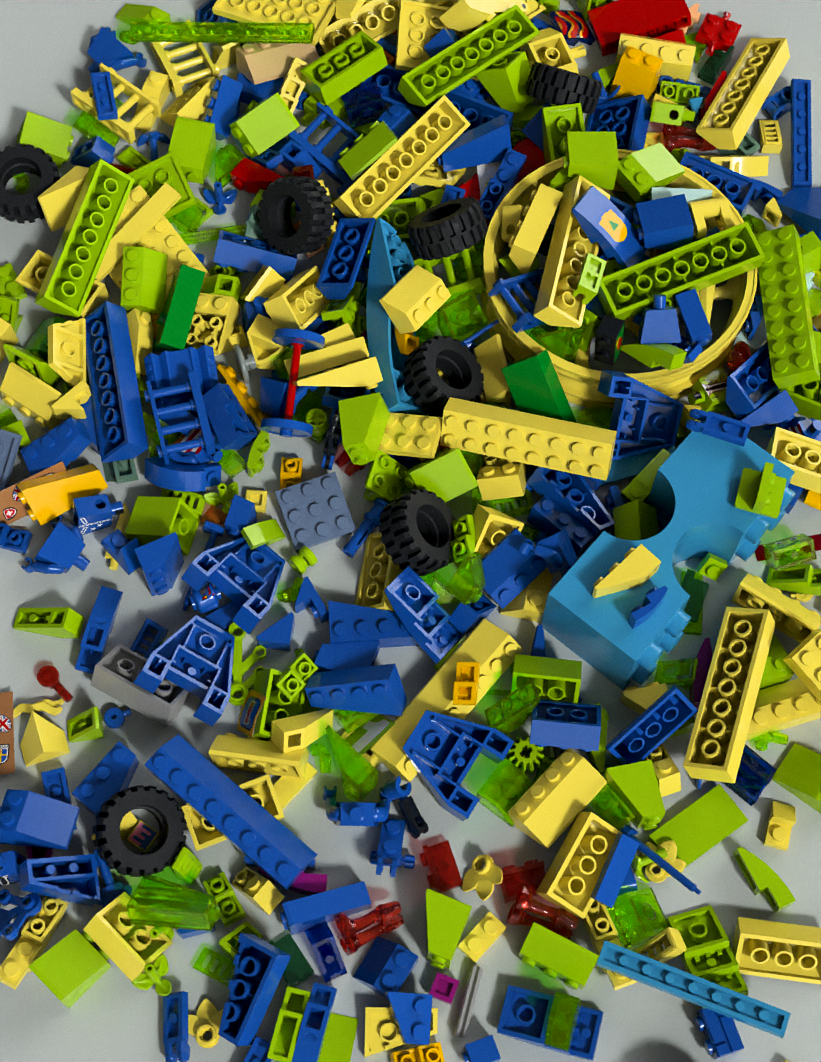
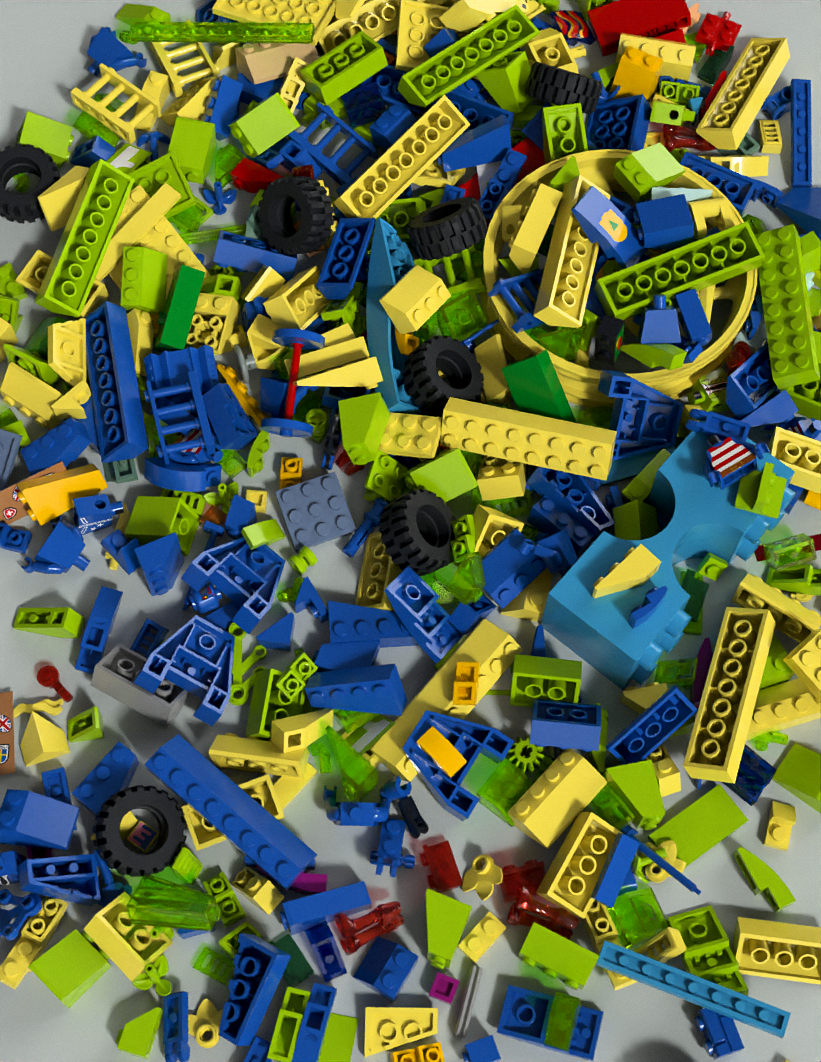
(103, 96): blue tile -> none
(120, 717): blue piece -> none
(128, 158): none -> sticker
(140, 1034): none -> lime slope
(249, 712): sticker -> none
(367, 149): lime slope -> none
(412, 1015): blue wing -> none
(441, 751): none -> yellow slope
(513, 709): clear neon green slope -> none
(590, 277): lime hinge -> none
(592, 156): lime slope -> none
(730, 460): none -> torso
(772, 213): light yellow slope -> none

